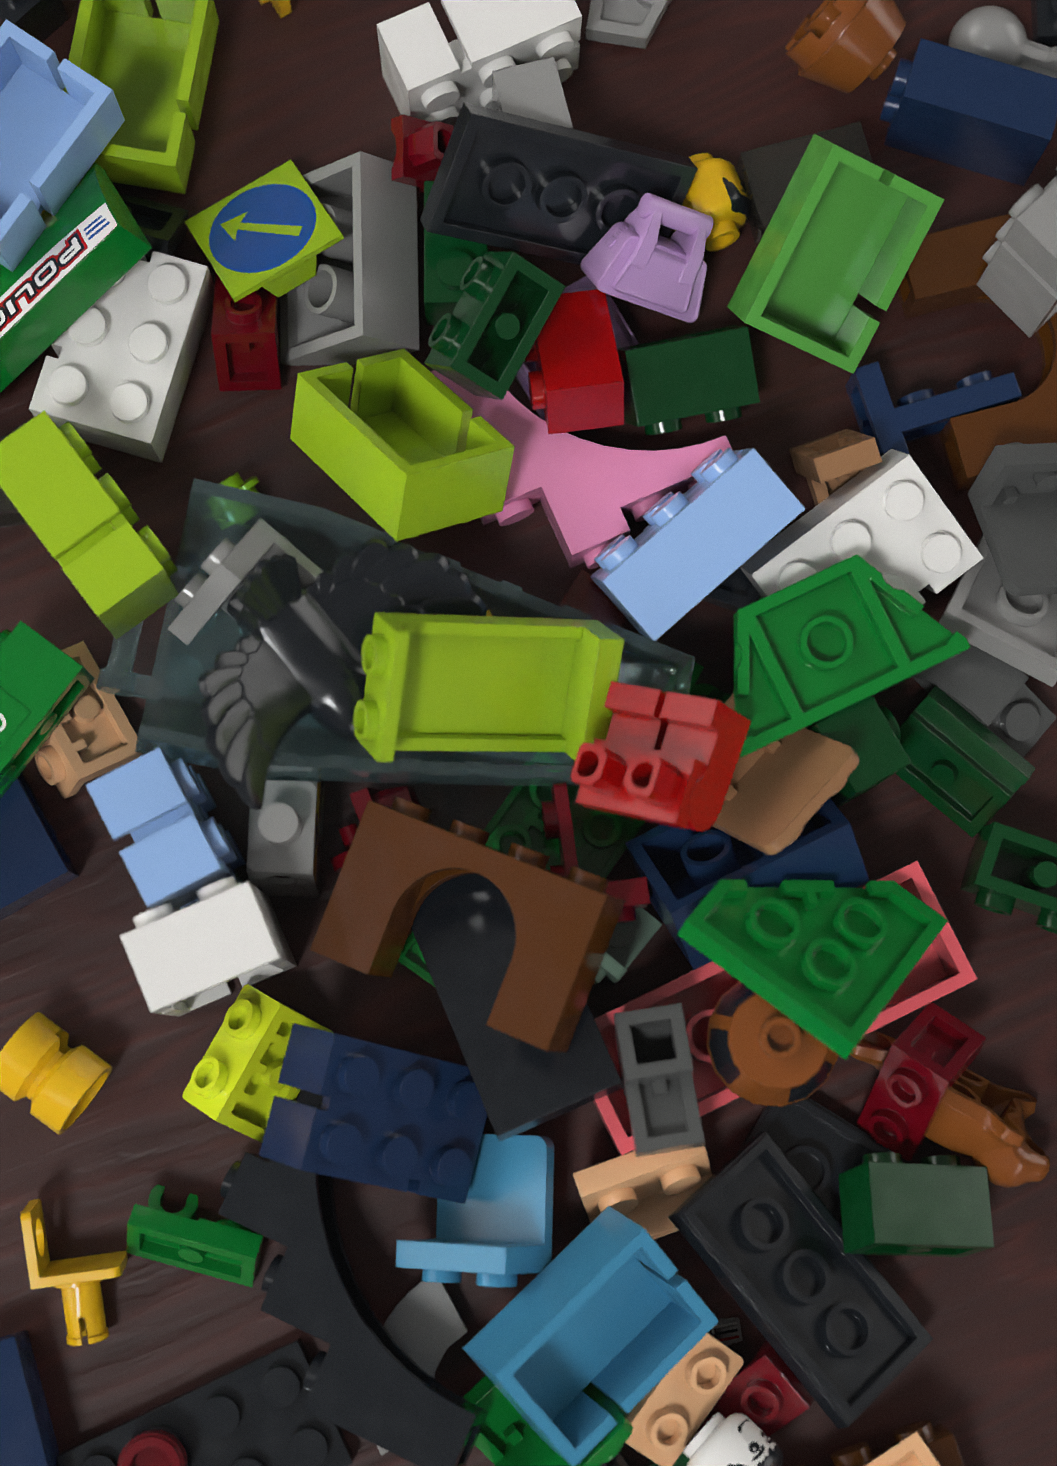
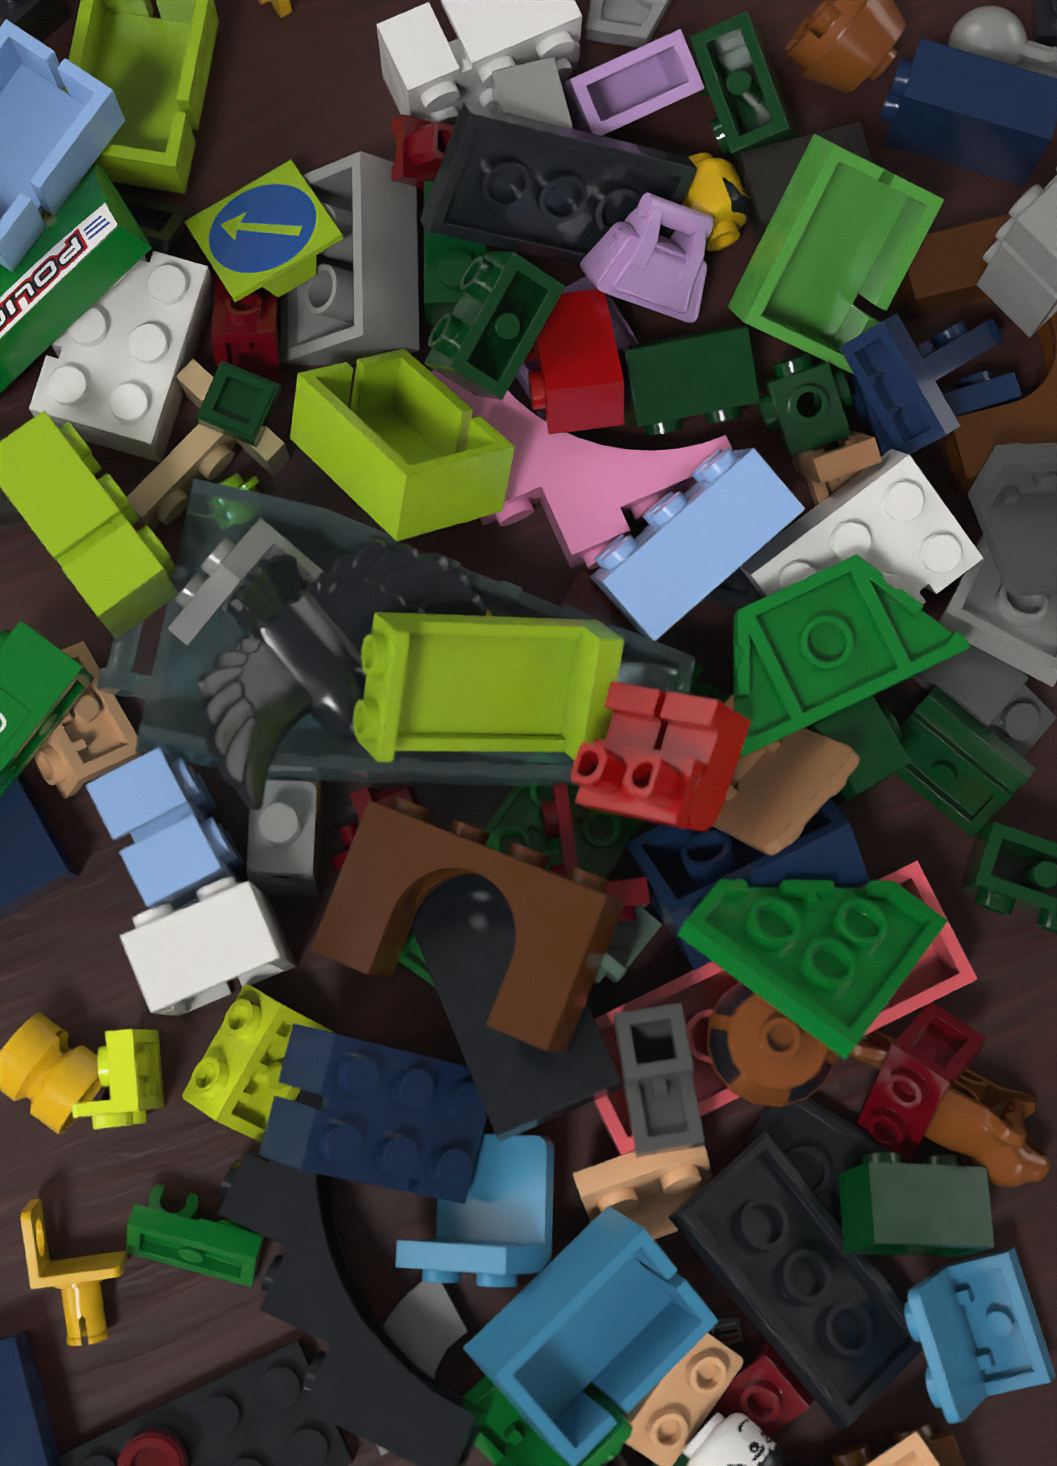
(135, 1080): none -> neon yellow bracket
(199, 455): none -> tan bracket
(238, 403): none -> dark green tile
(632, 85): none -> lavender piece
(742, 86): none -> dark green brick
(819, 422): none -> dark green brick
(903, 377): none -> dark blue bracket
(977, 1332): none -> dark azure bracket

